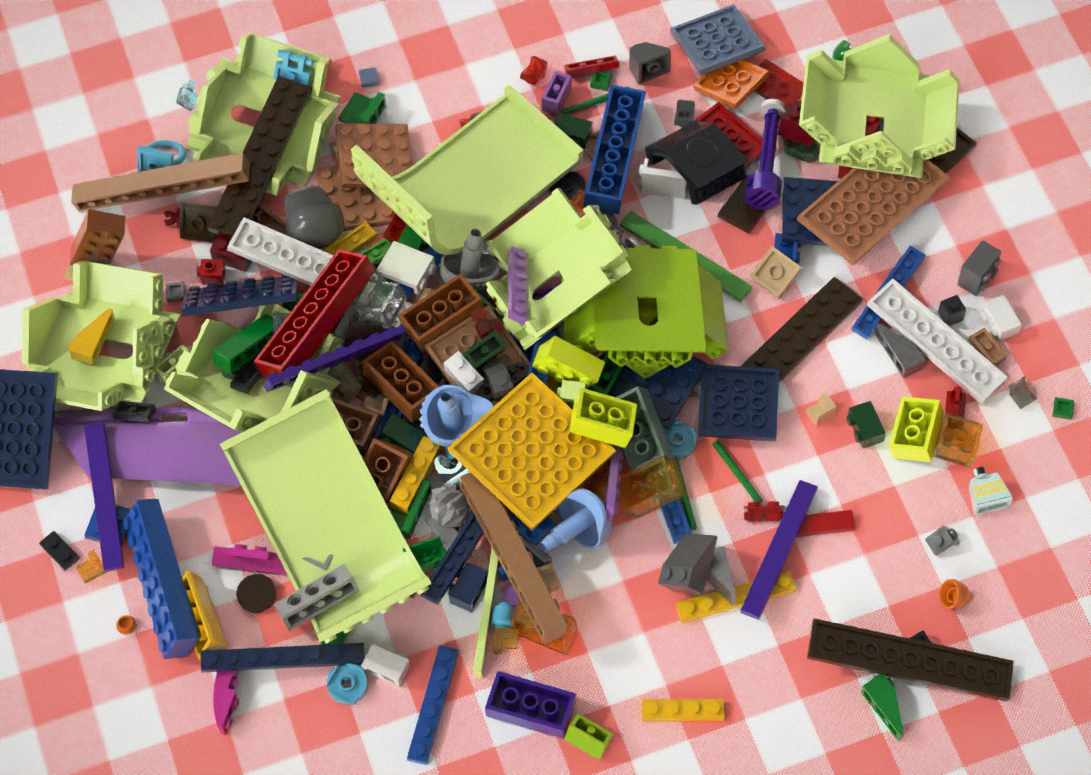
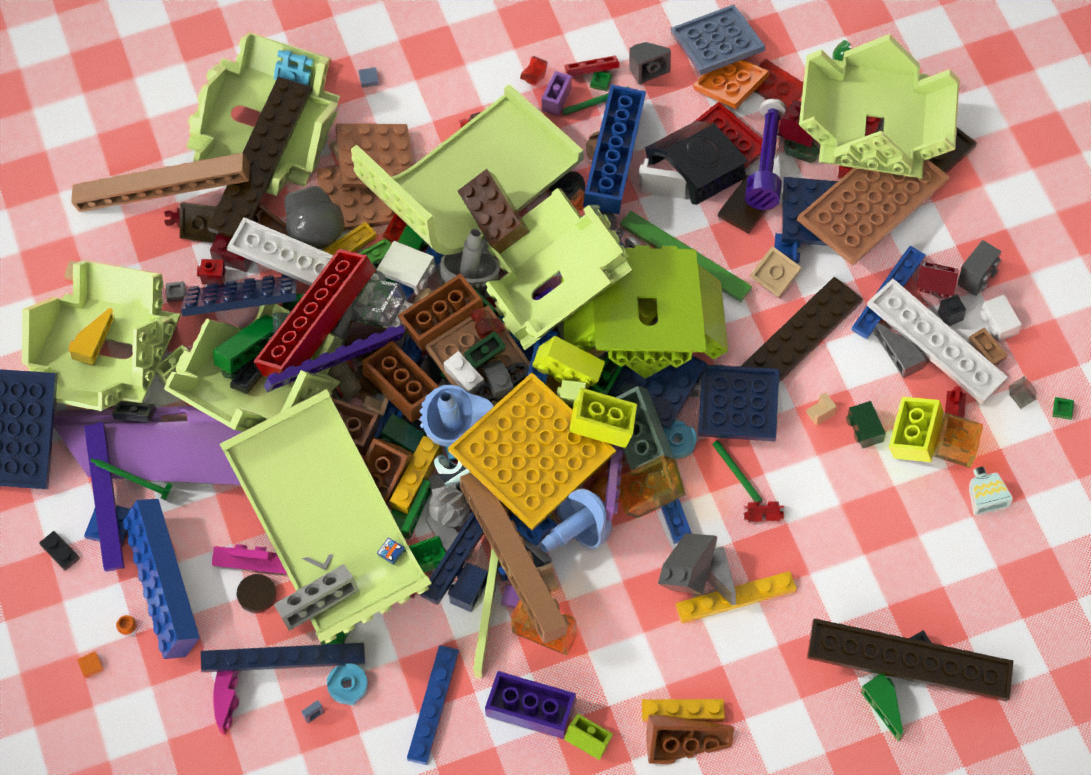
(90, 664): none -> orange tile
(92, 568): clear yellow panel -> none
(98, 237): dark orange brick -> none
(151, 158): medium azure tile -> none
(164, 491): none -> green piece
(186, 96): clear light blue plate -> none
(204, 615): yellow slope -> none
(312, 711): none -> sand blue tile
(363, 109): green bracket -> none
(386, 665): white brick -> none
(391, 551): none -> tile
(493, 211): none -> reddish brown brick
(501, 615): medium azure head -> none
(505, 639): clear yellow panel -> none
(518, 285): medium lavender plate -> none
(575, 128): dark green brick -> none
(678, 737): none -> dark orange wedge
(684, 112): dark grey bracket -> none
(686, 503): green bar -> none
(779, 550): dark purple tile -> none
(827, 523): red tile -> none
(937, 279): none -> dark red brick
(942, 539): bracket -> none
(954, 594): orange helmet -> none

